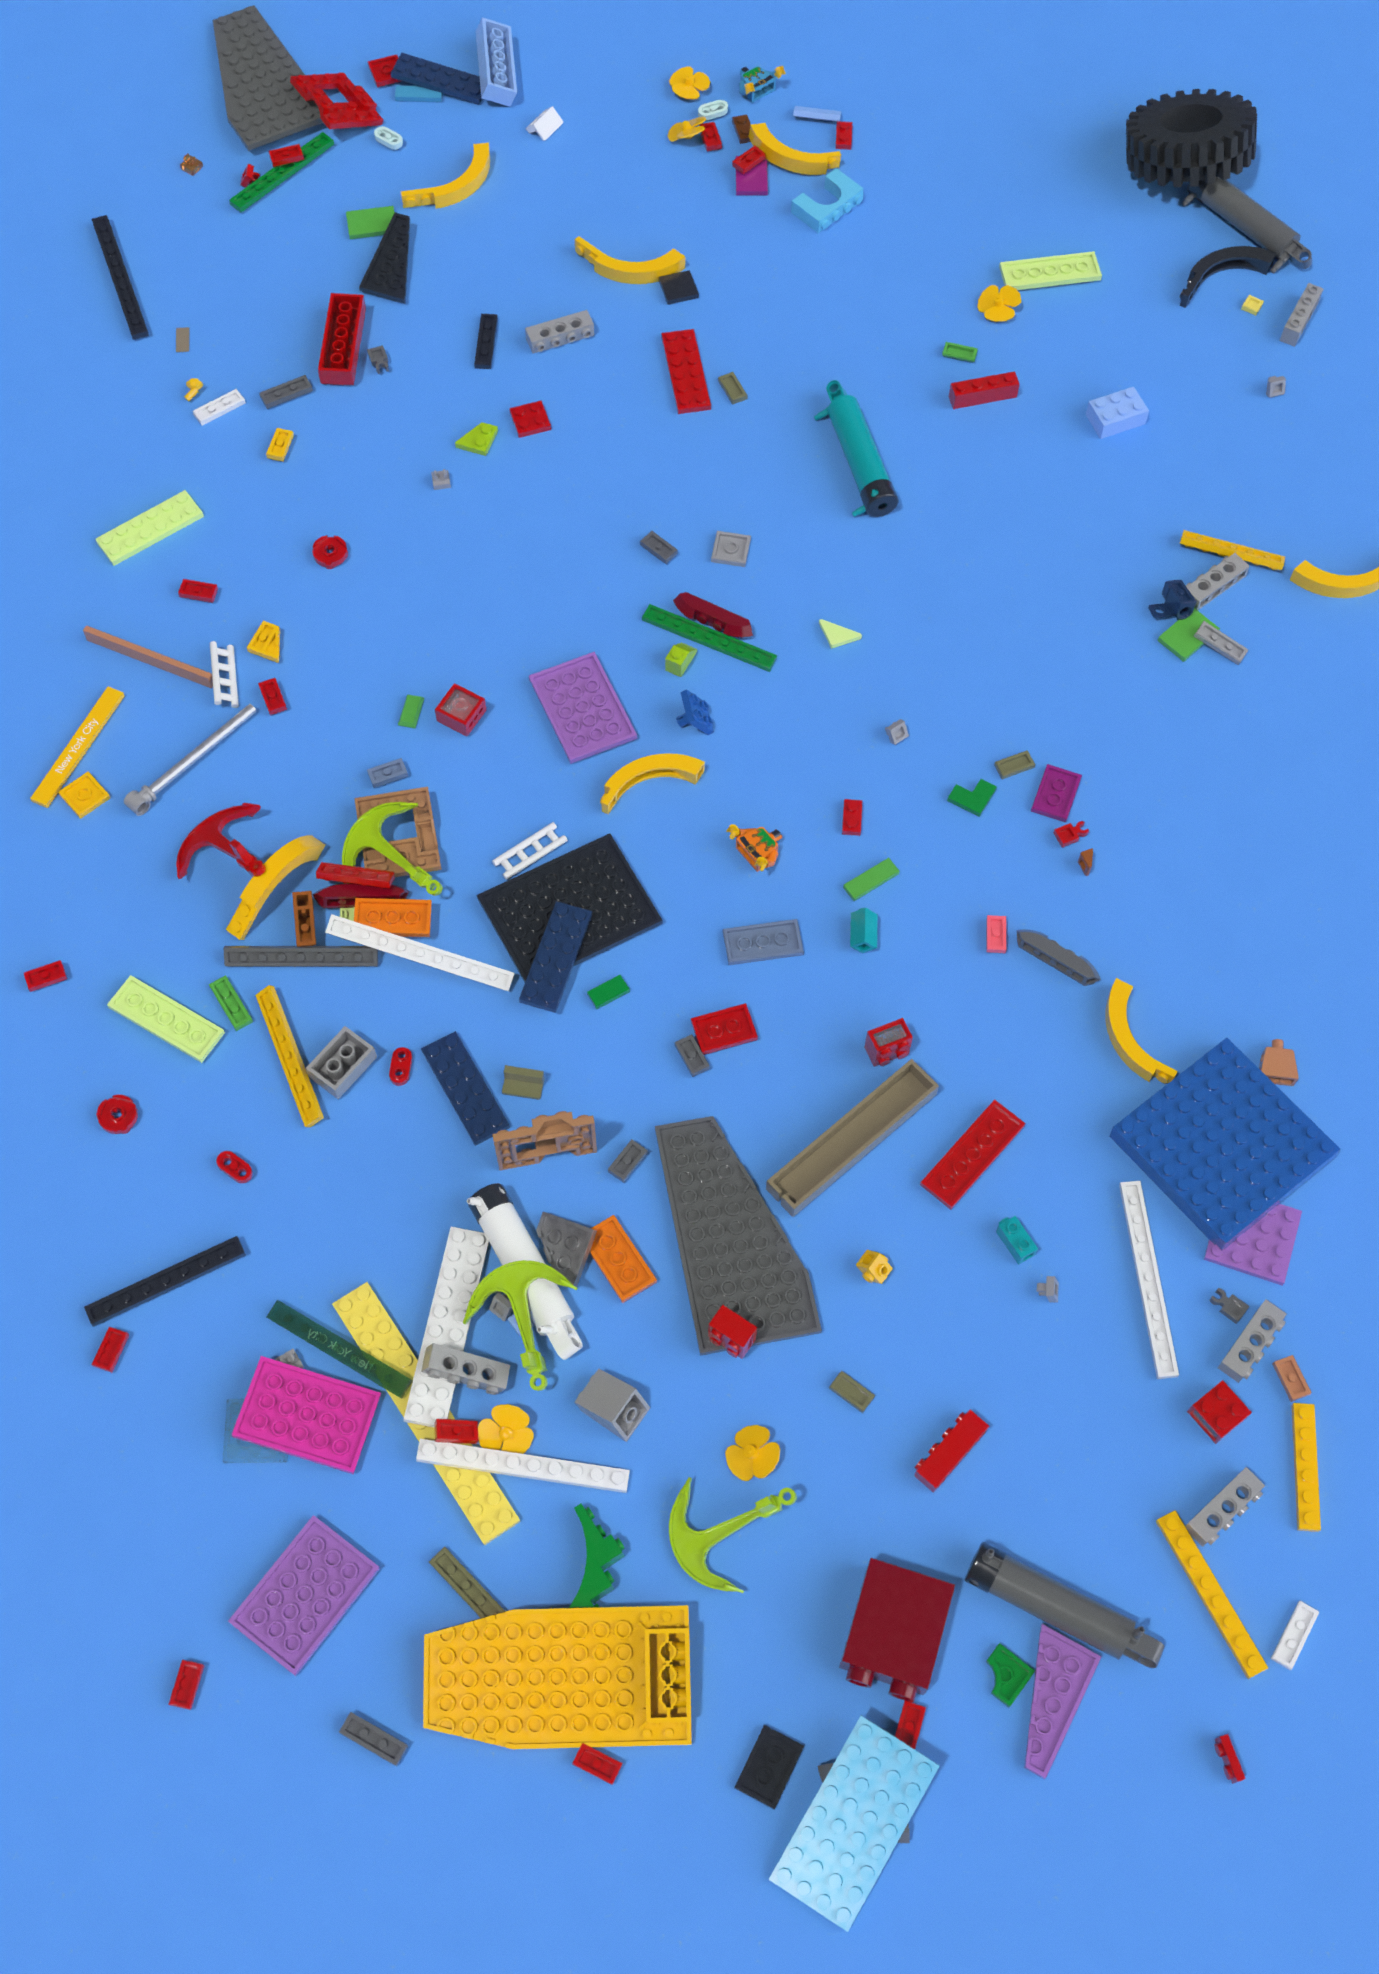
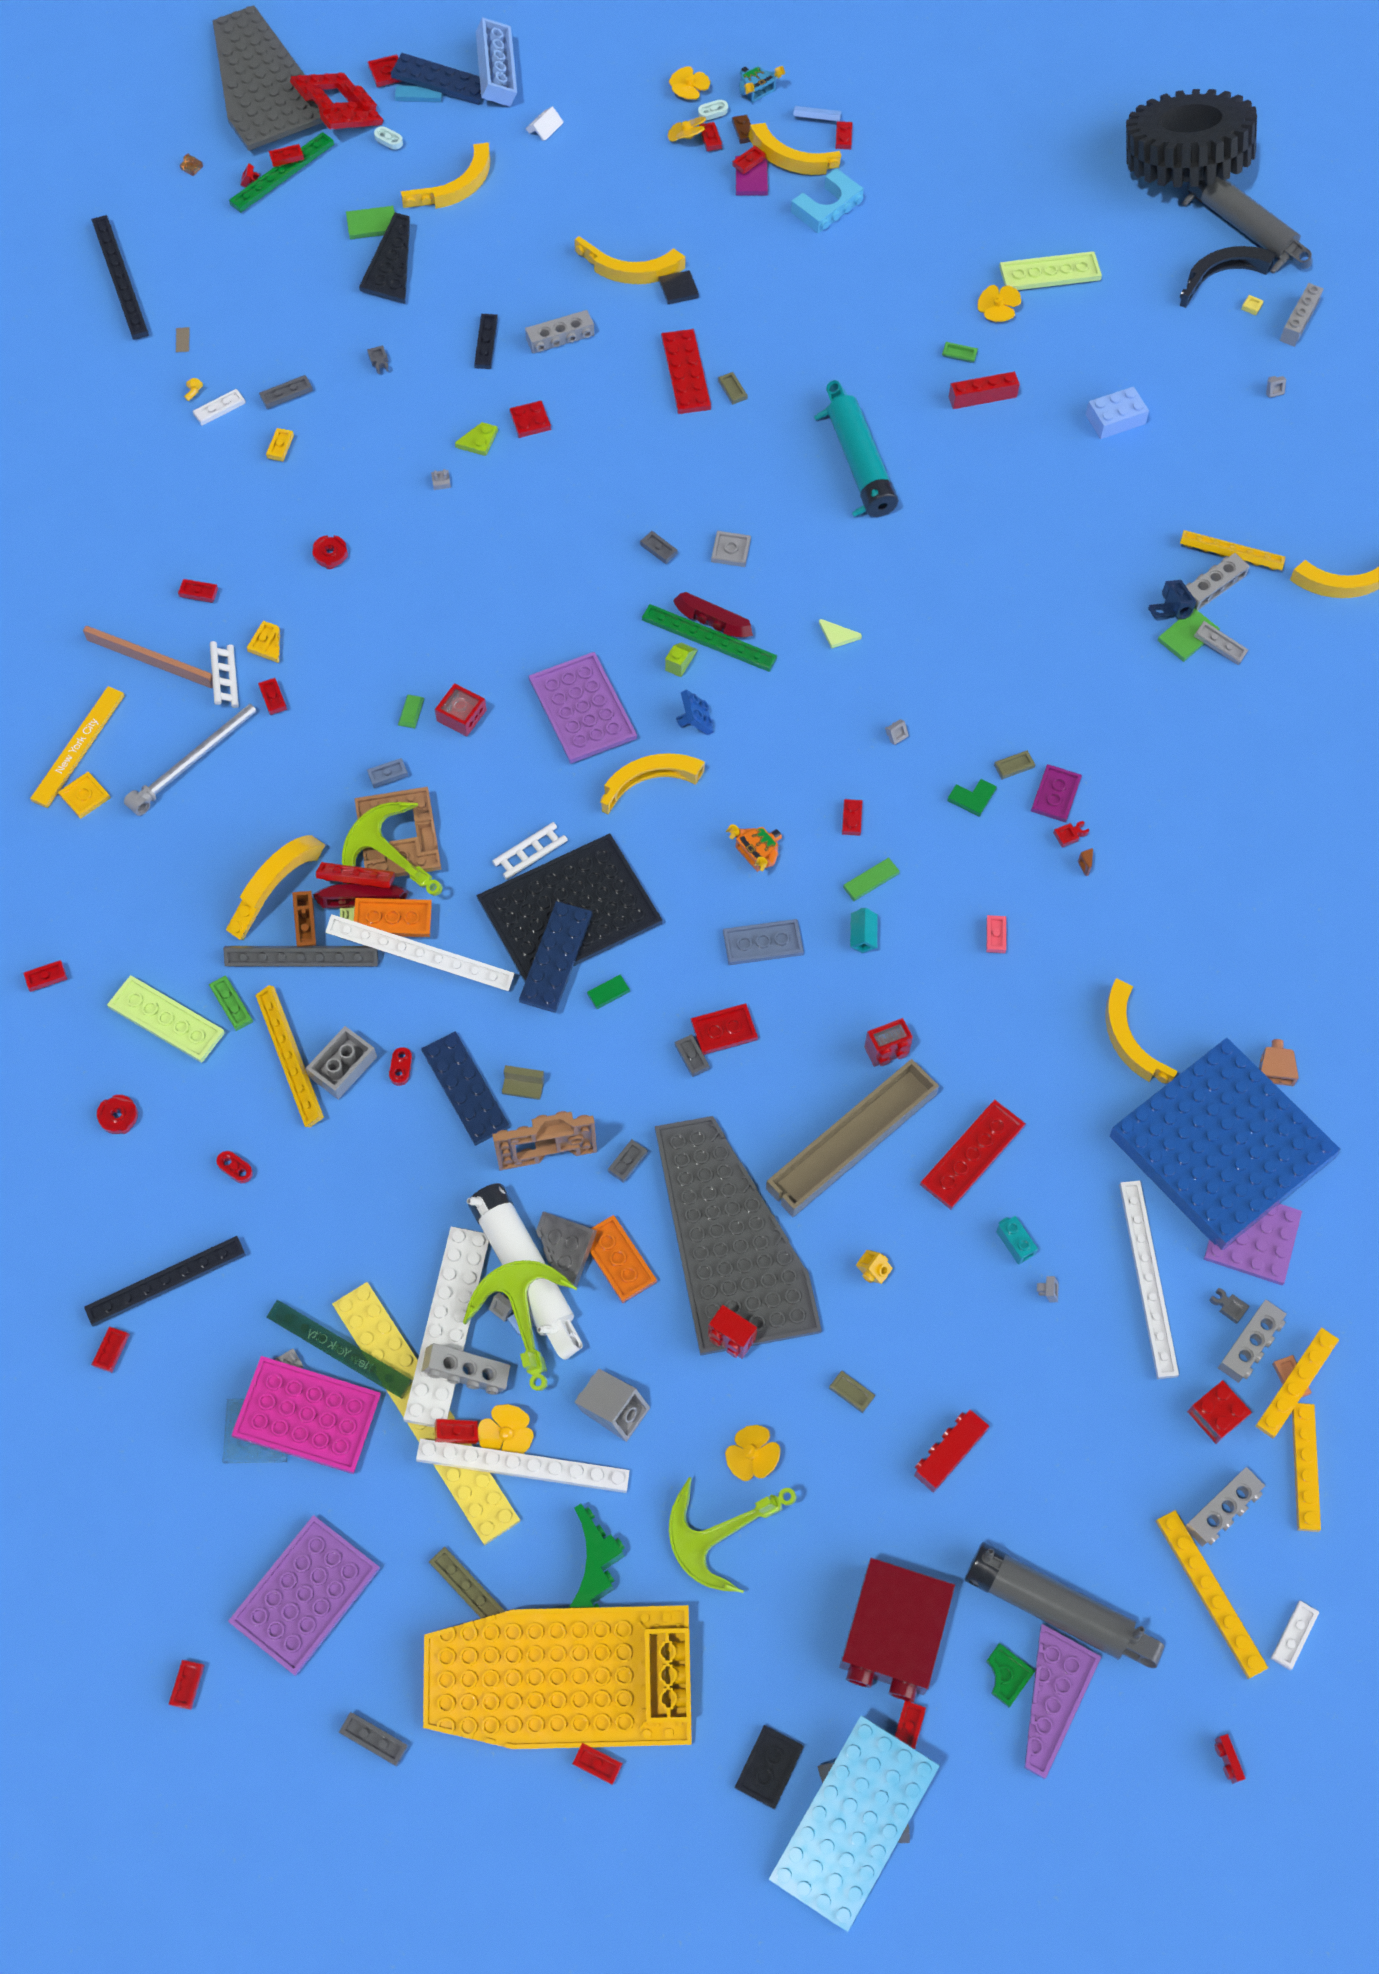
(149, 527): yellowish green plate -> none
(210, 834): red piece -> none
(342, 339): red brick -> none
(1057, 957): dark grey brick -> none
(1297, 1383): none -> yellow plate

